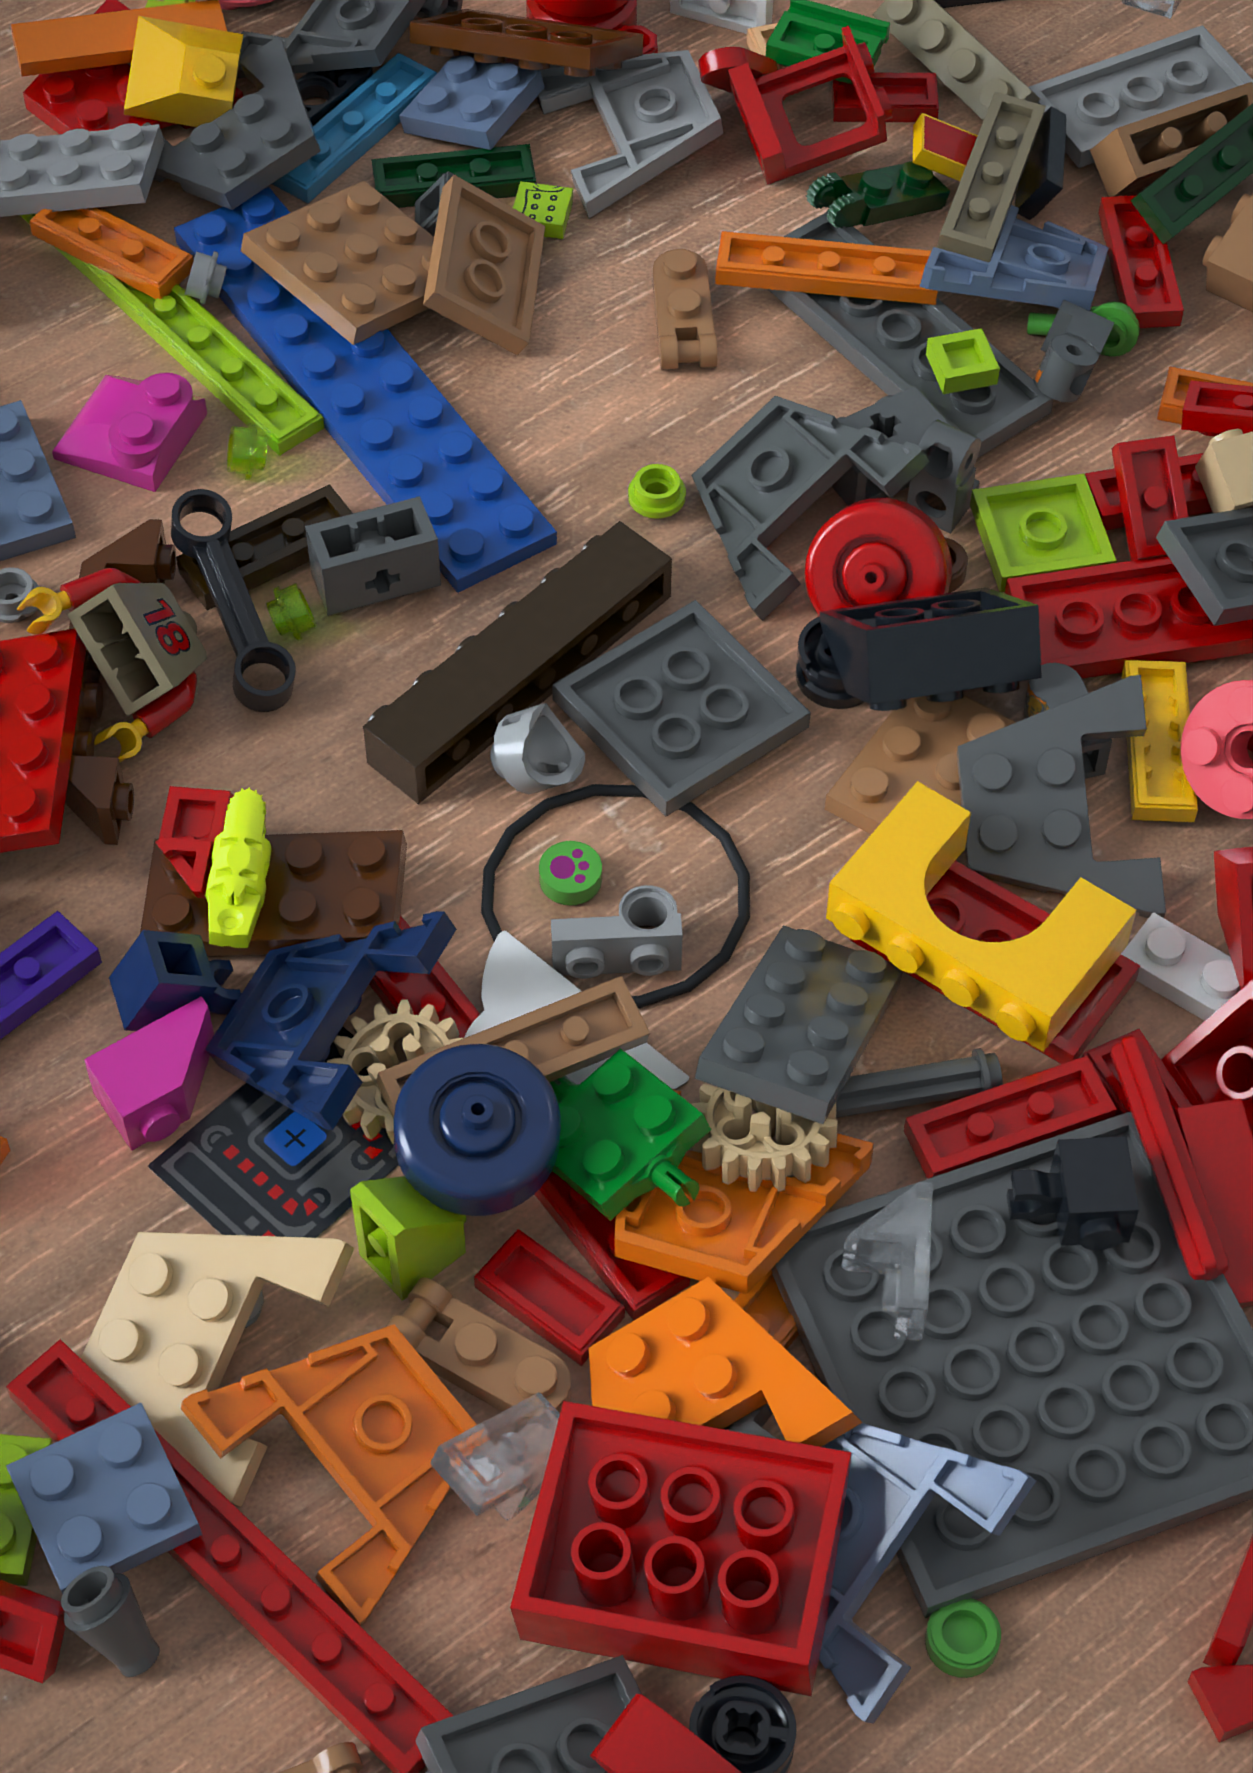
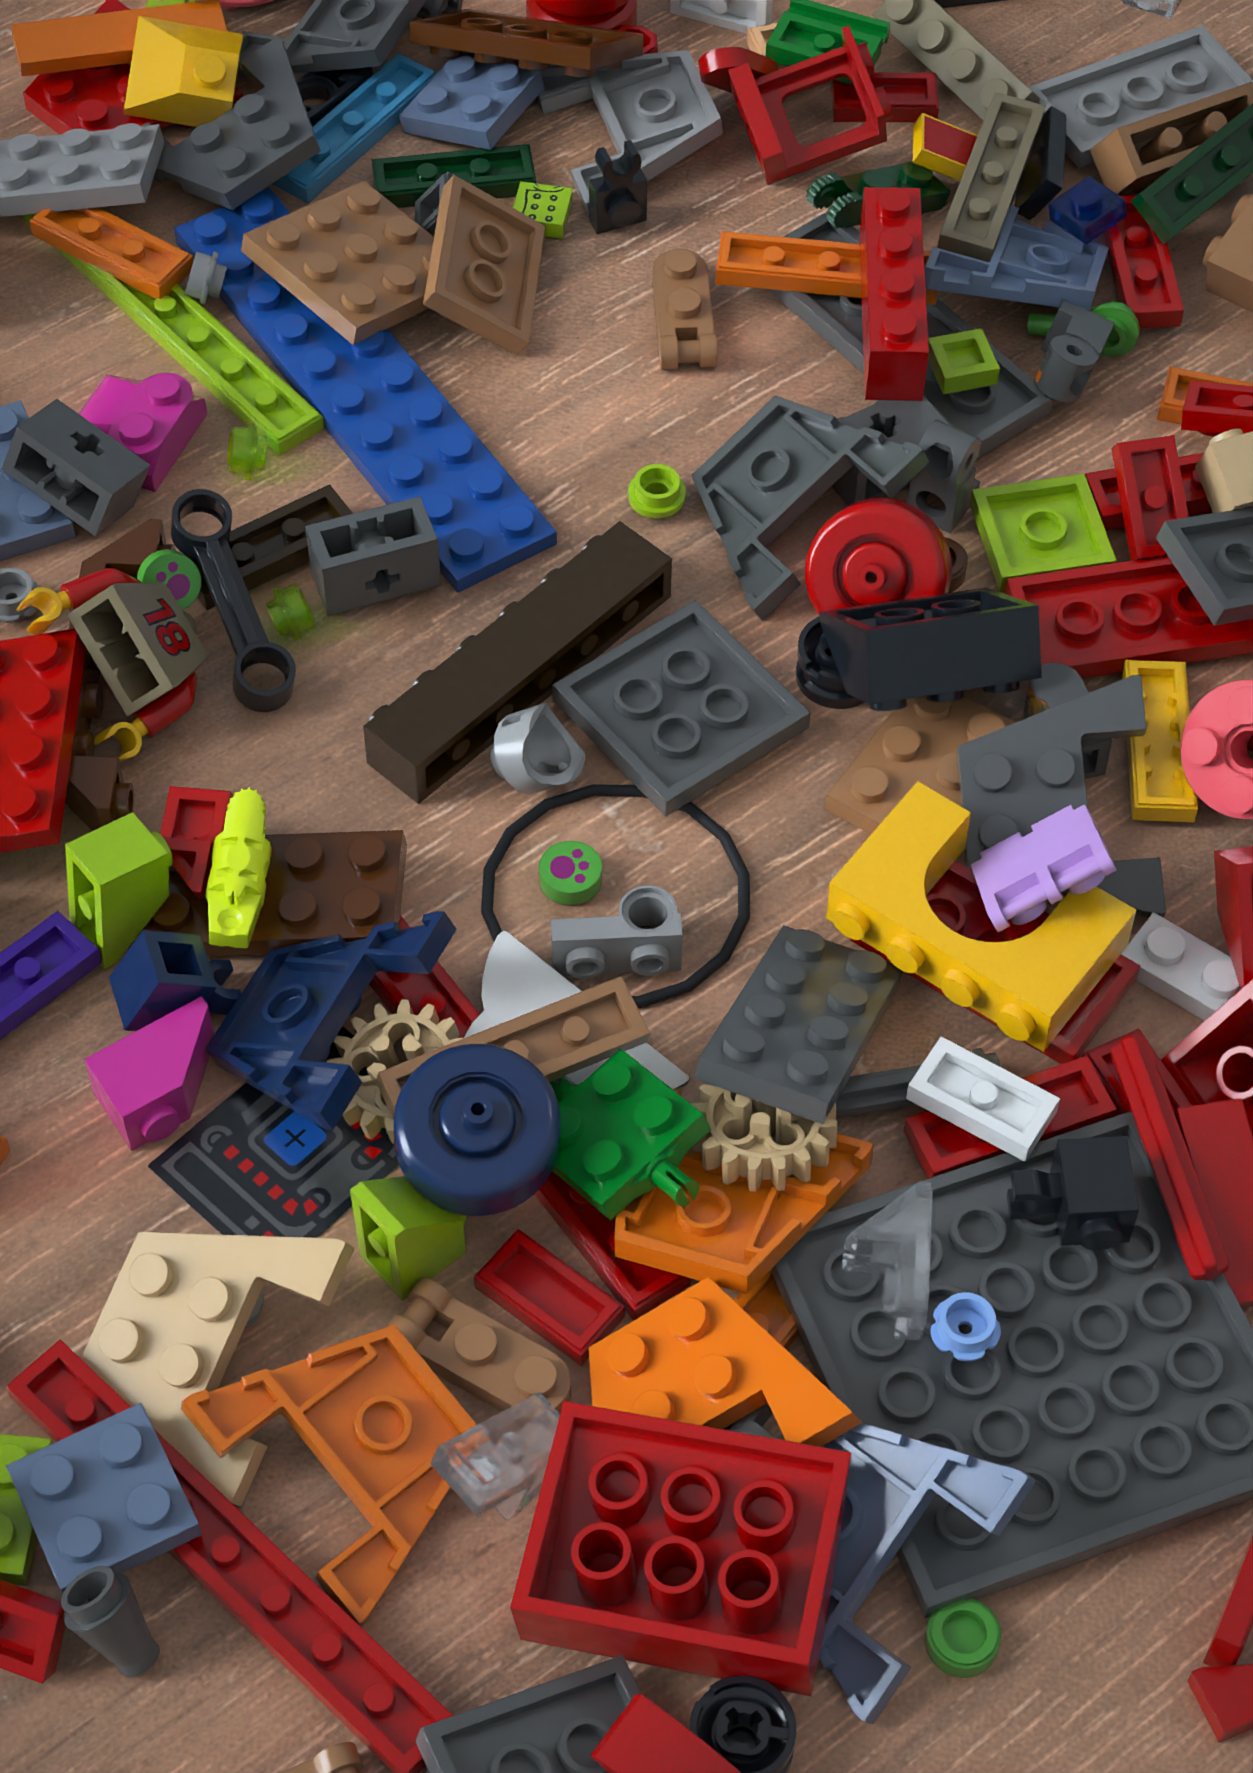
(75, 467): none -> dark grey brick
(116, 883): none -> lime slope
(175, 572): none -> bright green tile
(621, 192): none -> black plate
(893, 294): none -> red brick
(969, 1310): none -> light blue plate
(982, 1098): none -> white plate
(1027, 870): none -> lavender plate
(1087, 210): none -> clear blue plate

